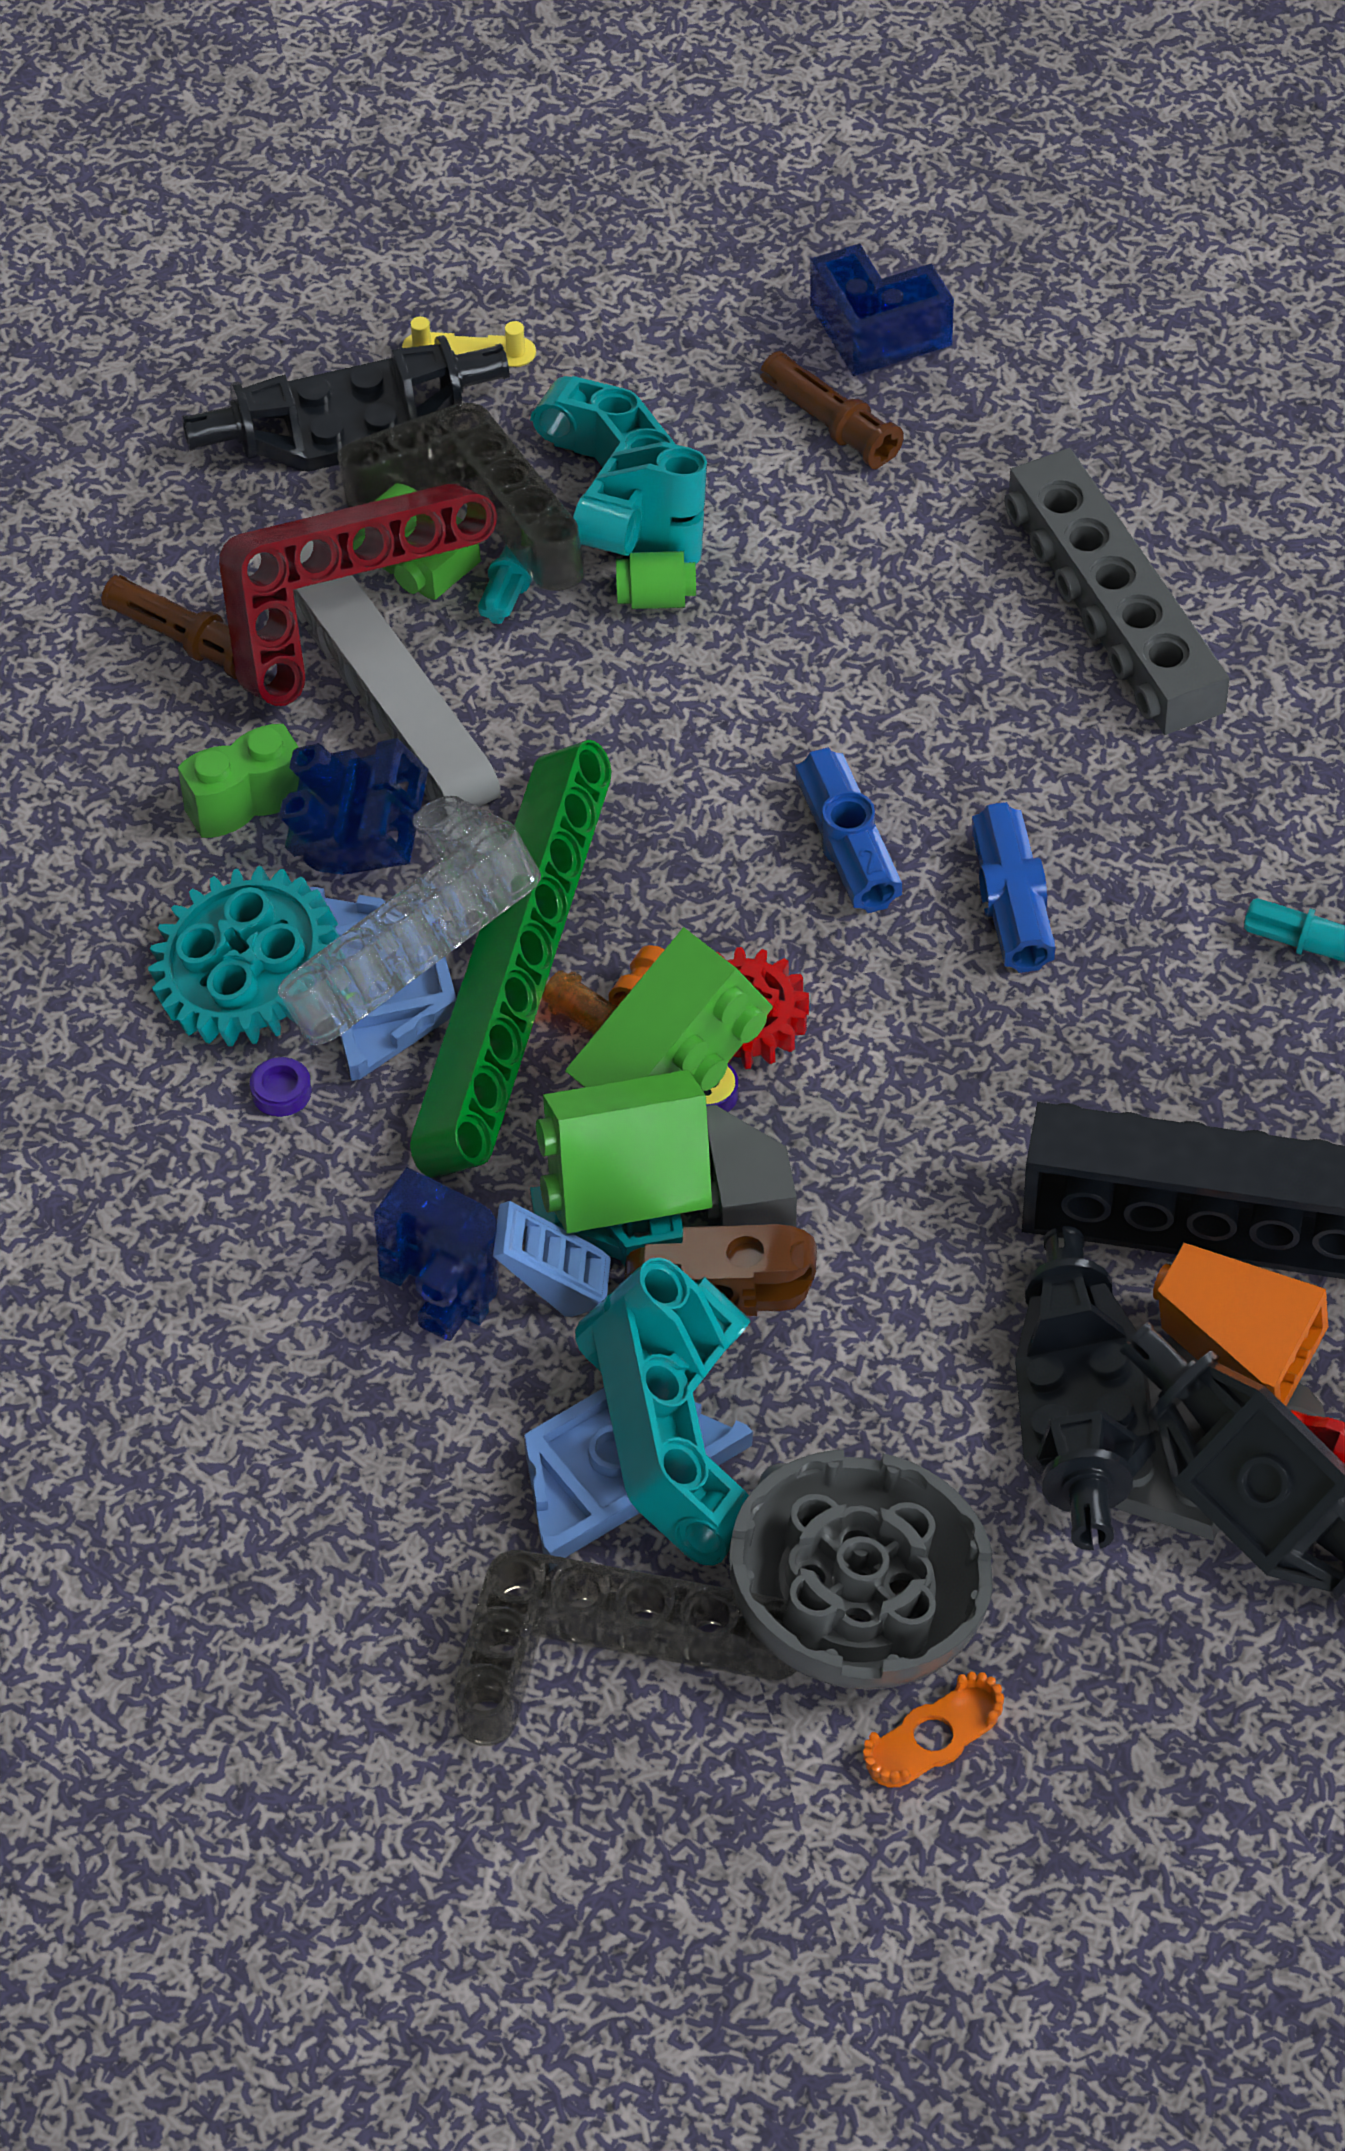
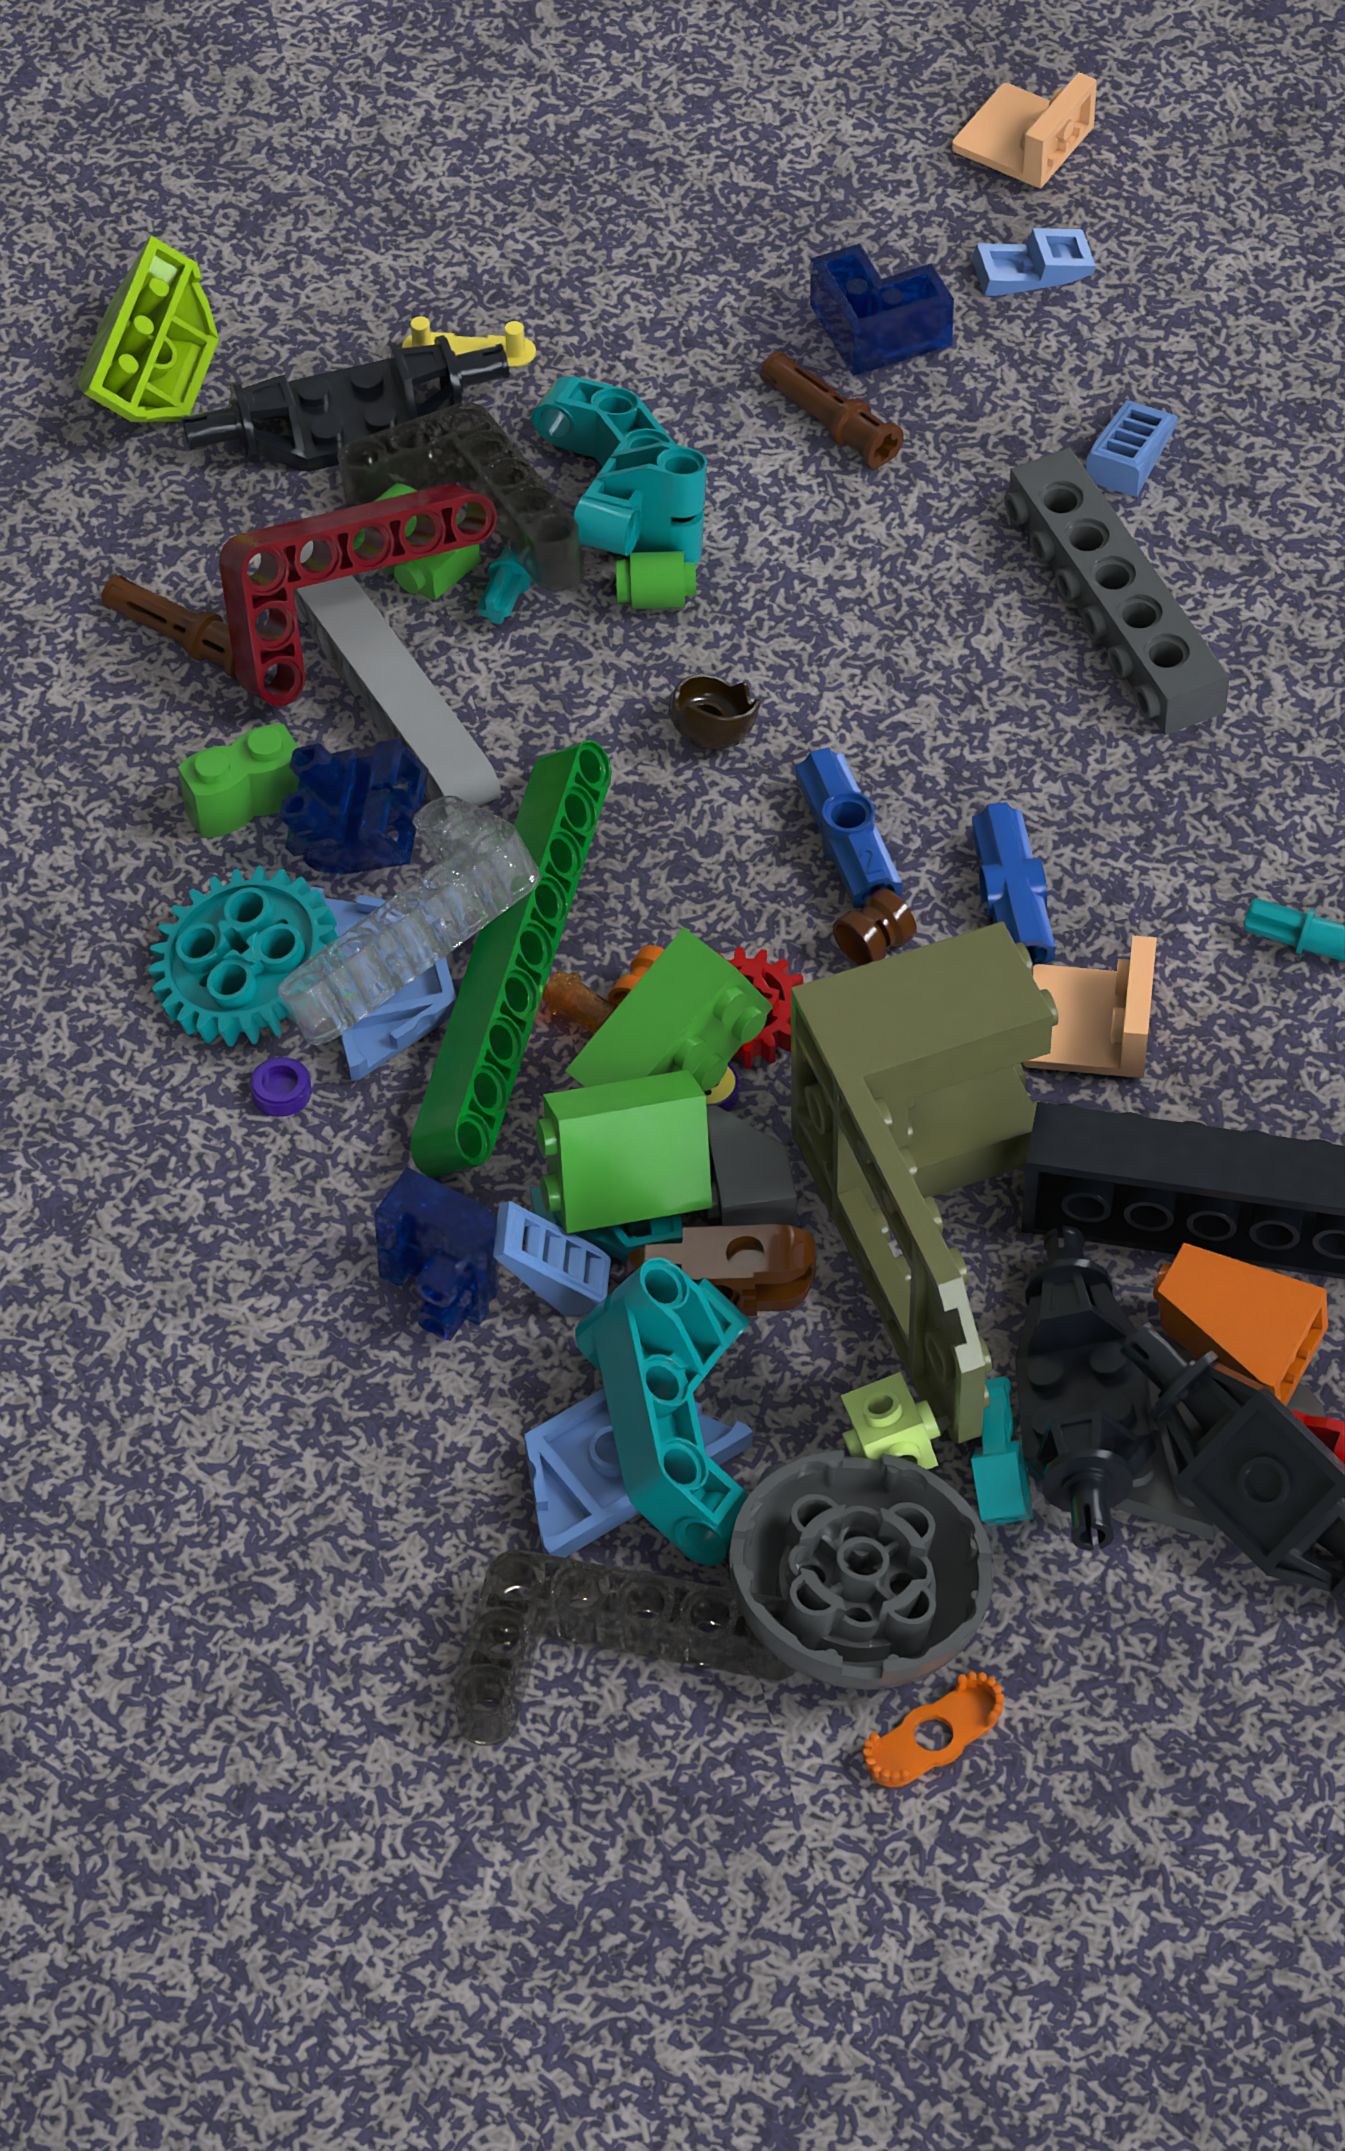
(152, 340): none -> lime wedge
(712, 711): none -> dark brown hair
(875, 928): none -> reddish brown wheel
(901, 1429): none -> yellowish green brick
(906, 1093): none -> olive bracket
(999, 1464): none -> teal piece
(1028, 133): none -> light nougat bracket
(1046, 260): none -> medium blue slope
(1100, 1014): none -> light nougat bracket
(1120, 471): none -> medium blue slope

